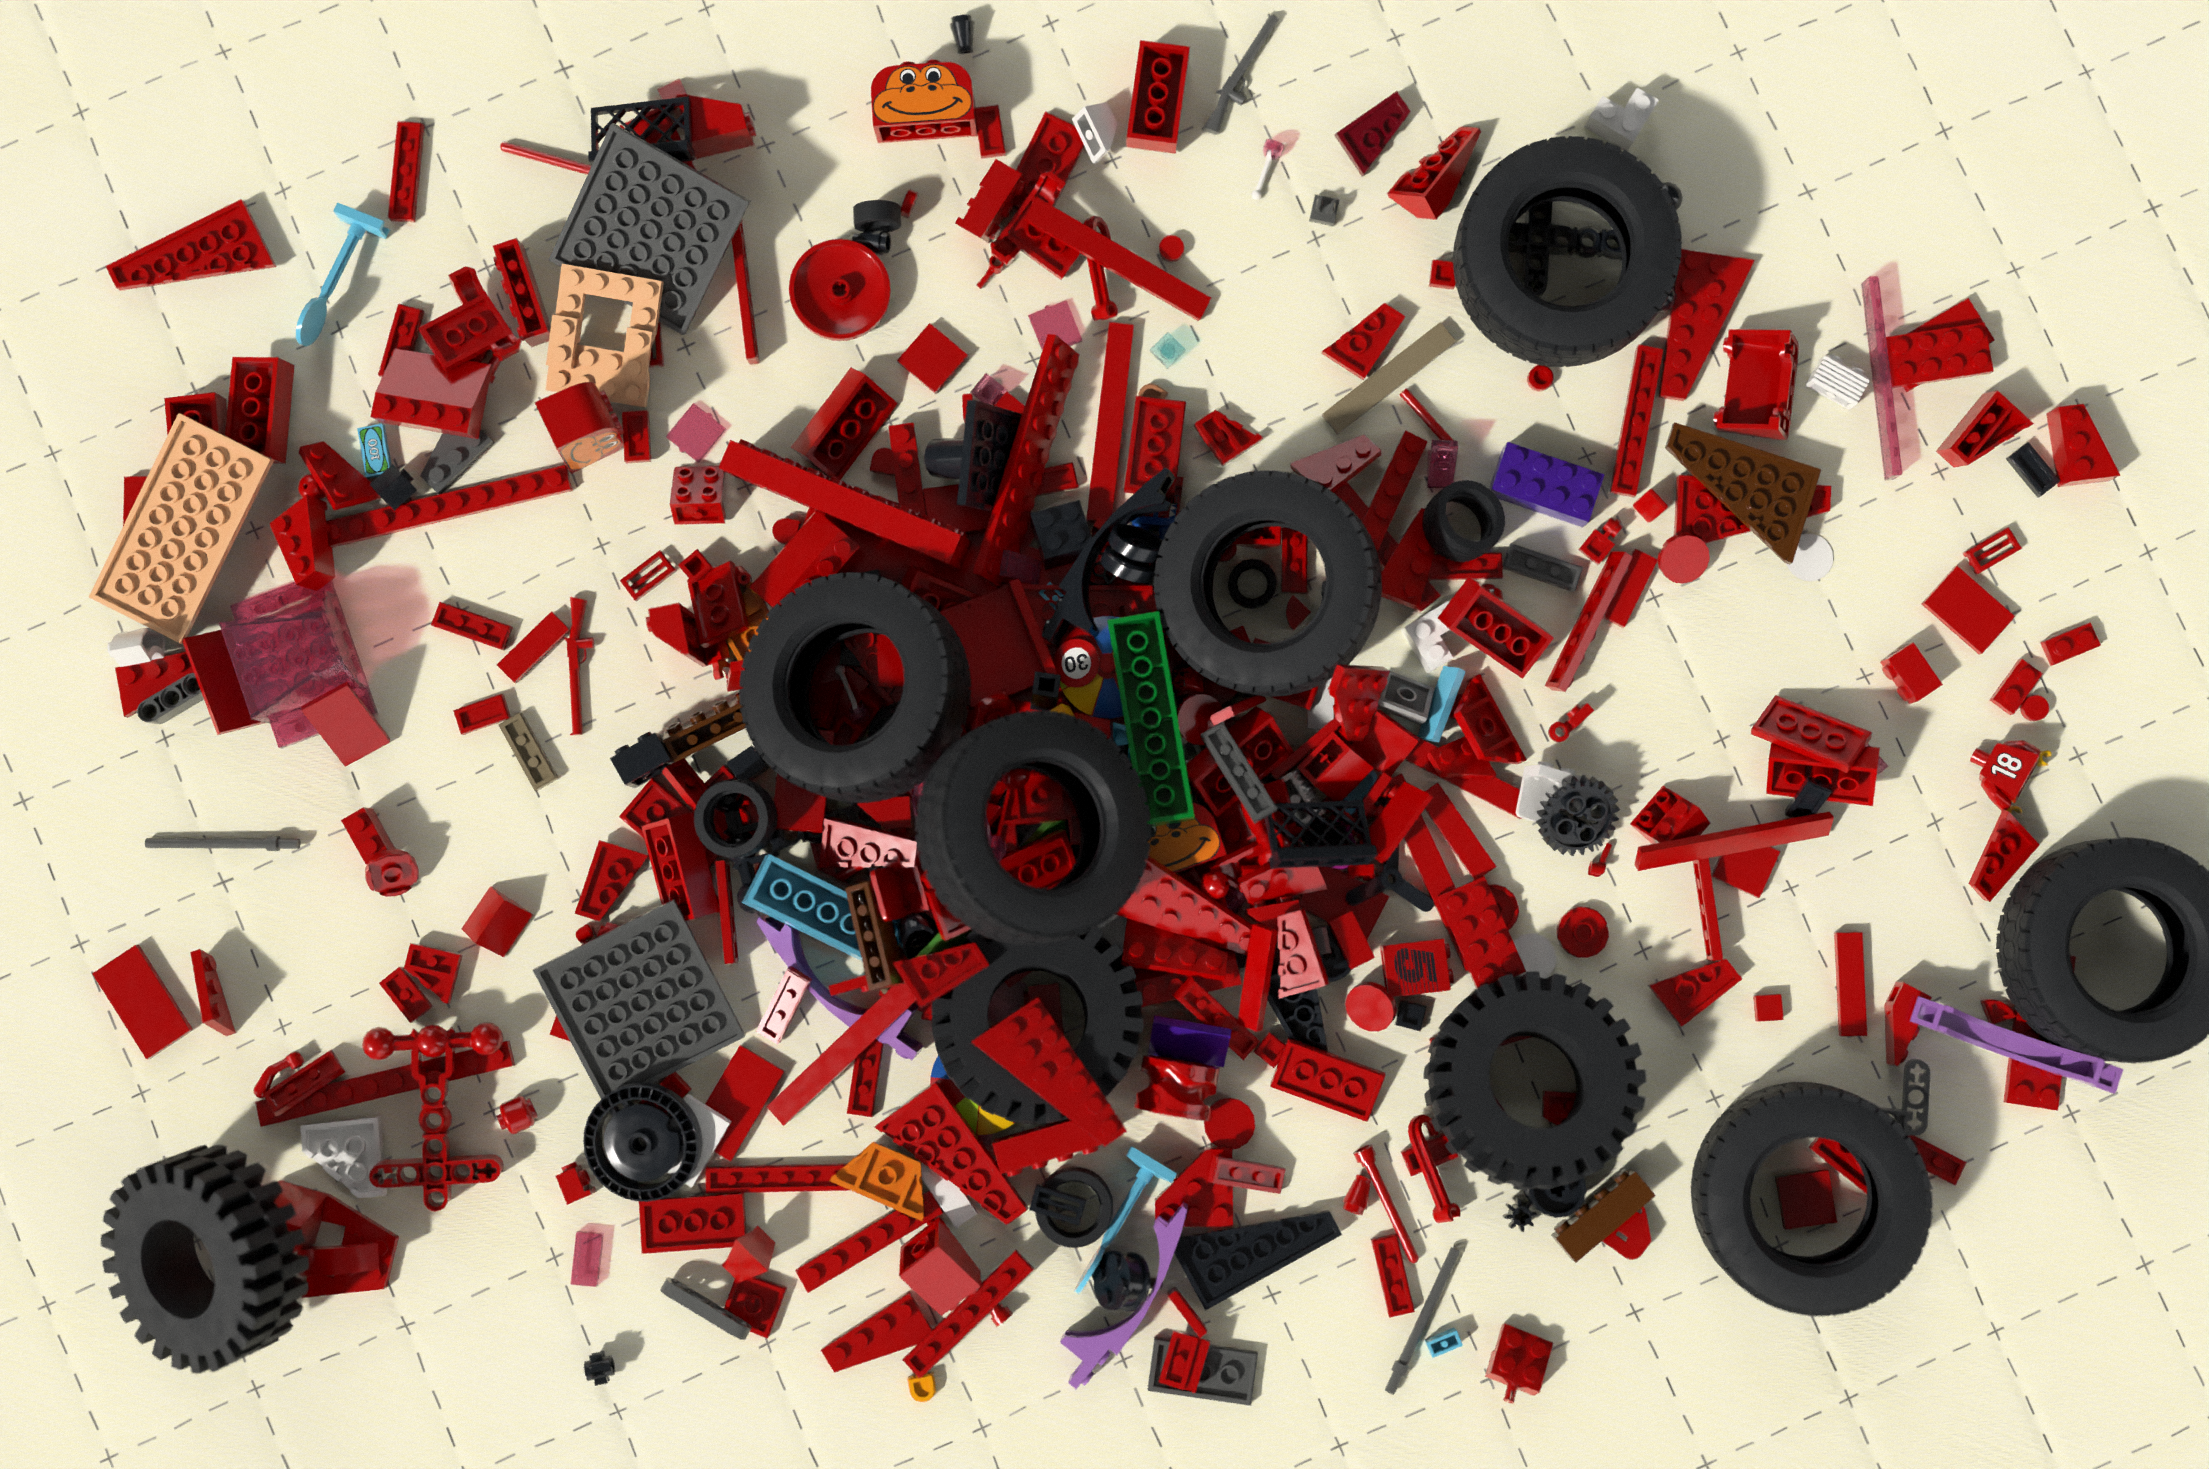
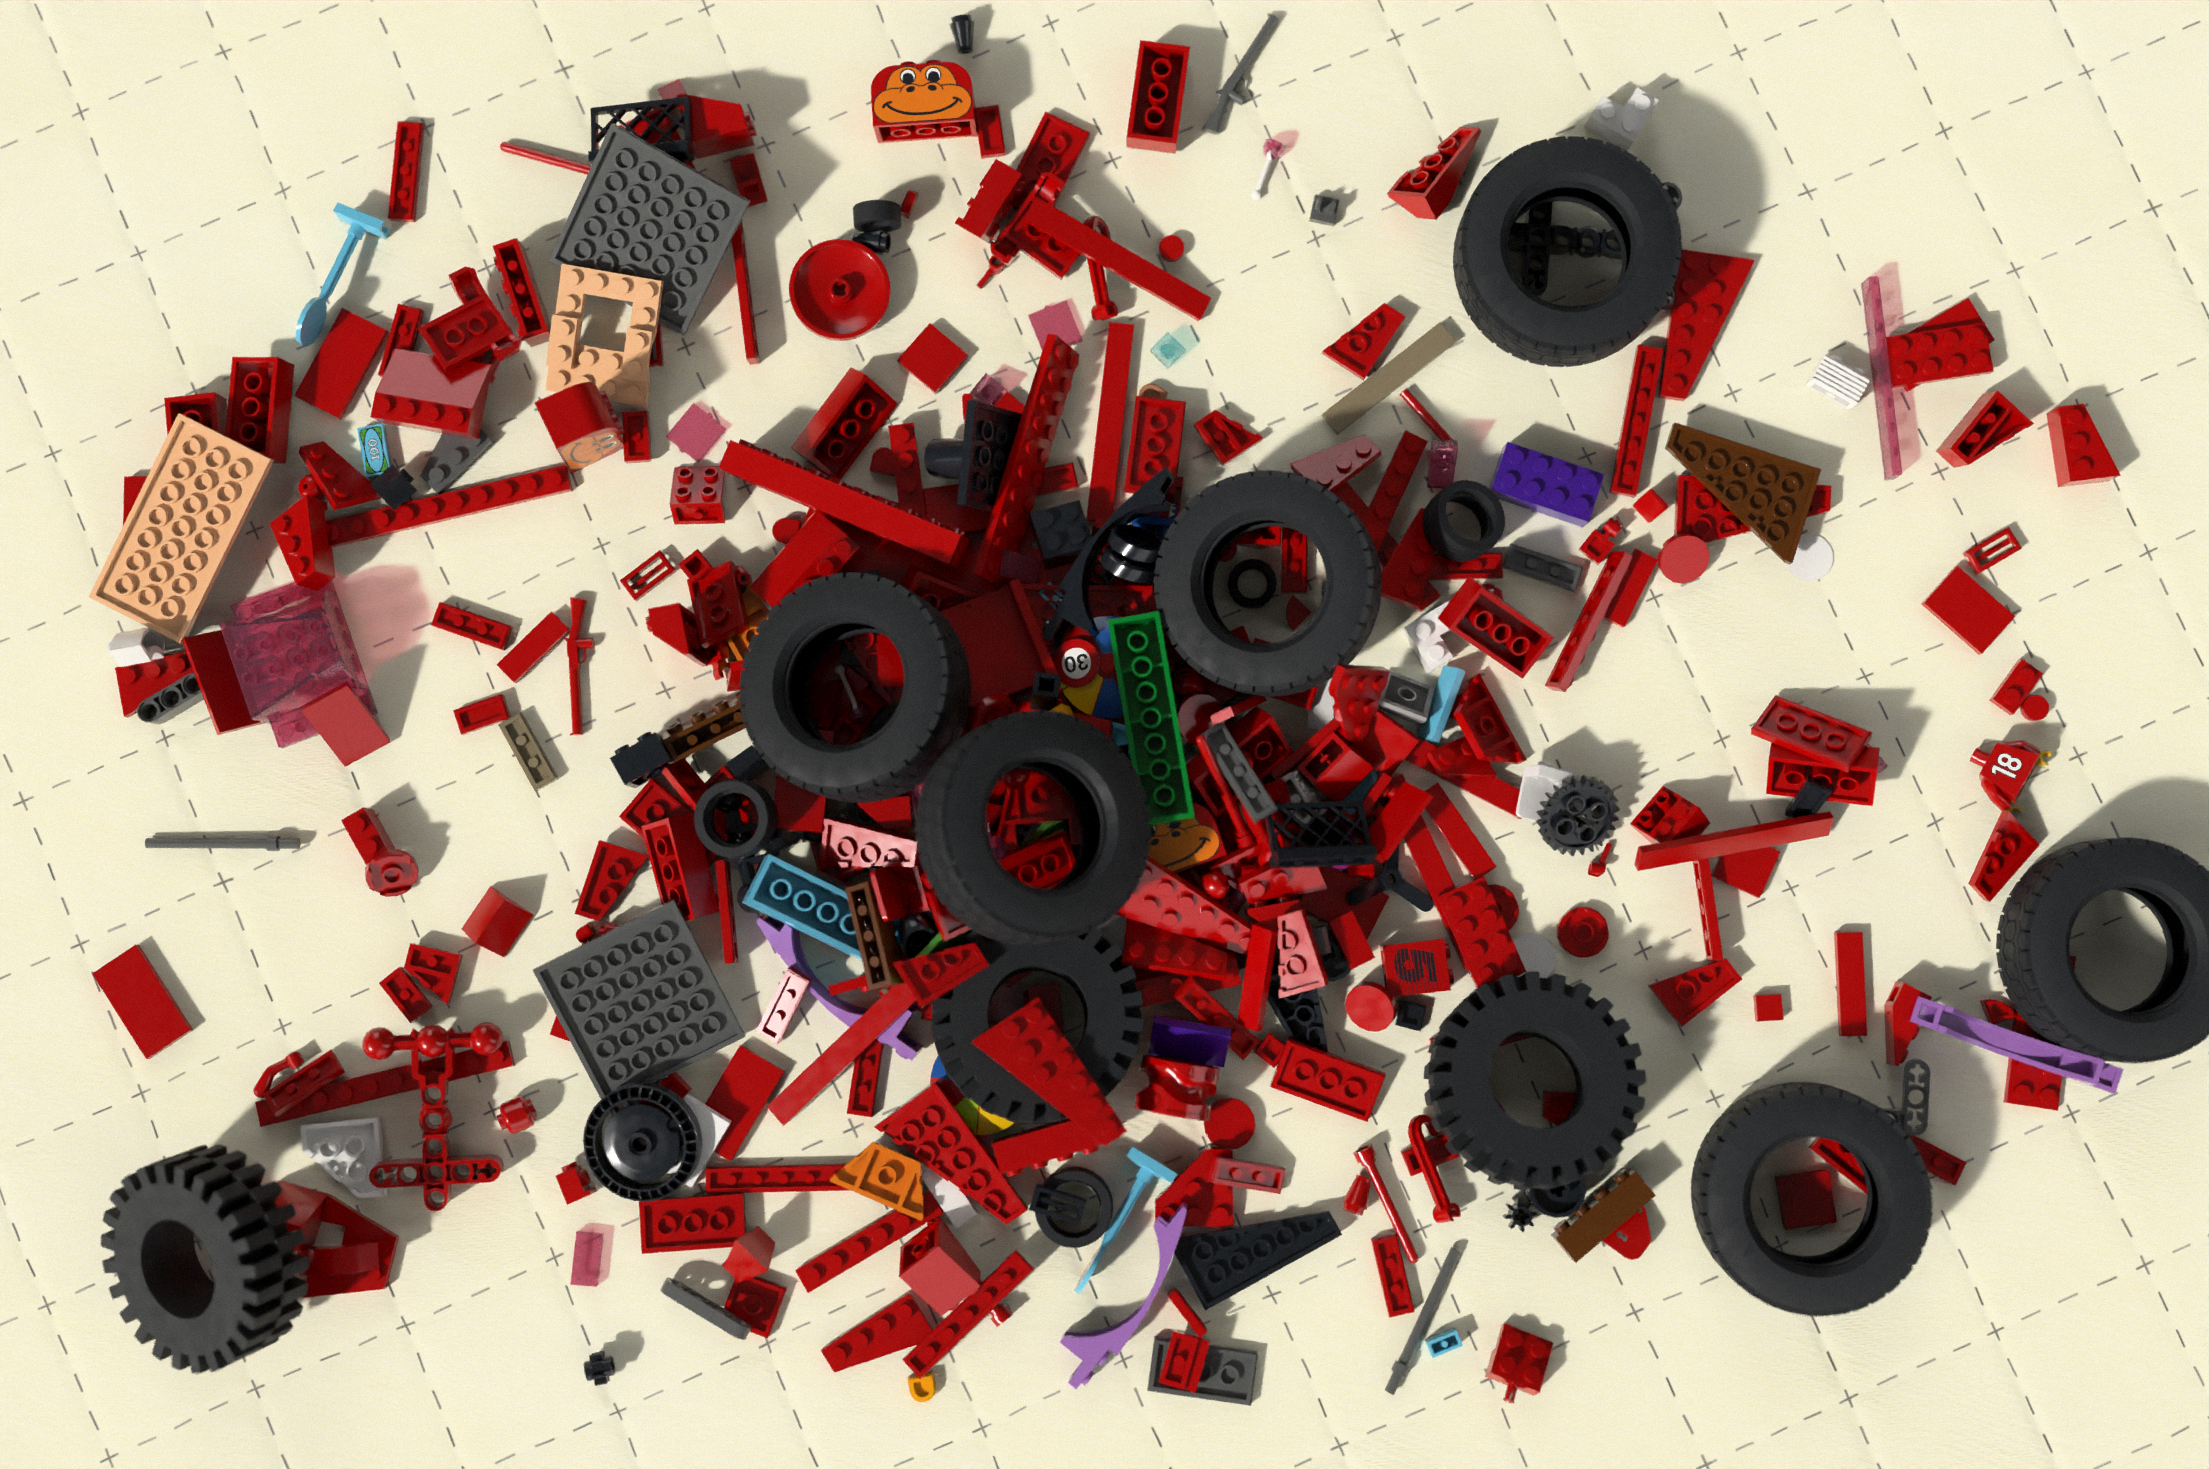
(206, 248): red wing -> none
(210, 994): red wing -> none
(341, 363): none -> red tile
(749, 179): none -> red slope
(1096, 128): white slope -> none
(1122, 1281): black wheel -> none
(1244, 835): none -> red piece
(1371, 131): dark red wing -> none
(1442, 275): red plate -> none
(1540, 378): red tile -> none
(1576, 716): red plate -> none
(1759, 383): red windscreen -> none
(1910, 673): red brick -> none
(2033, 469): black tile -> none
(2070, 644): red plate -> none

